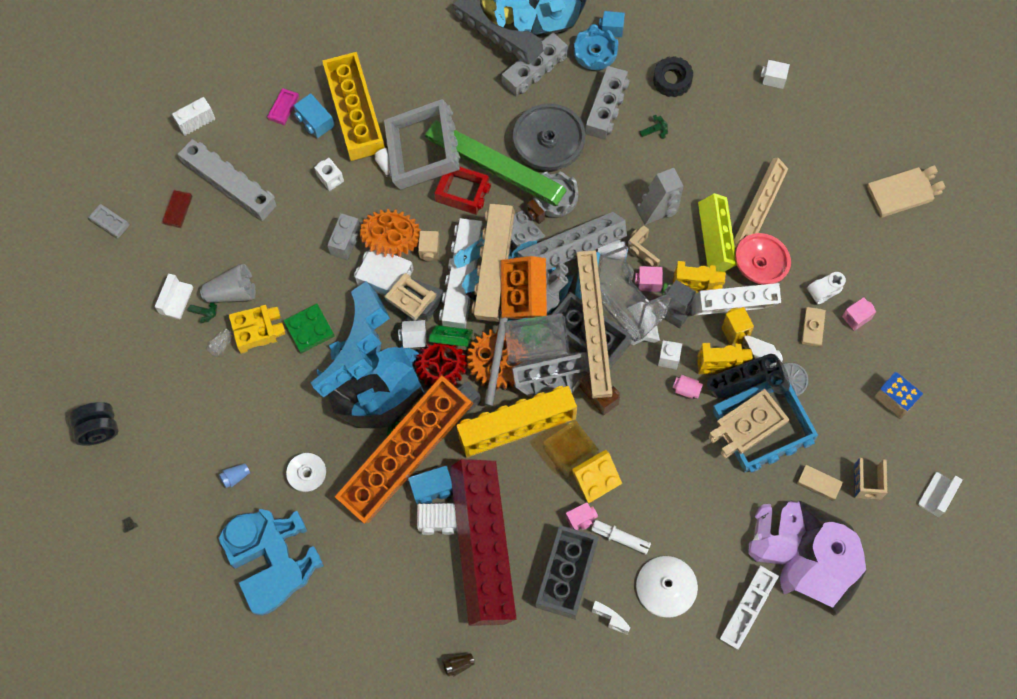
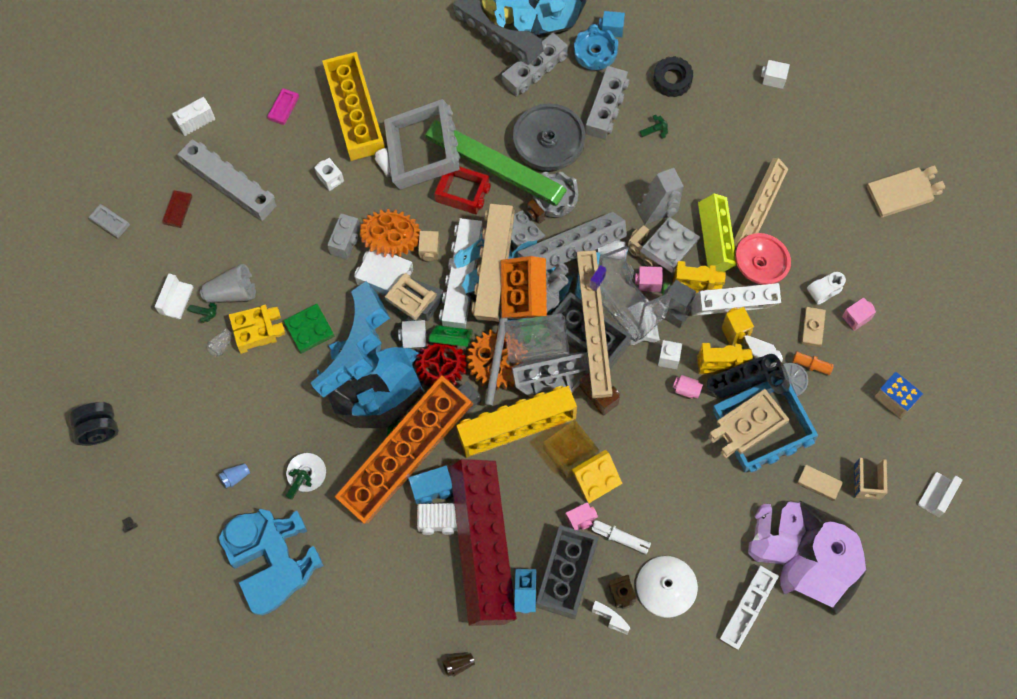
(302, 475): none -> dark green piece
(313, 115): dark azure brick -> none
(525, 590): none -> dark azure brick
(598, 278): none -> dark purple tile
(616, 585): none -> dark brown brick
(670, 244): none -> light grey plate
(812, 363): none -> orange pin

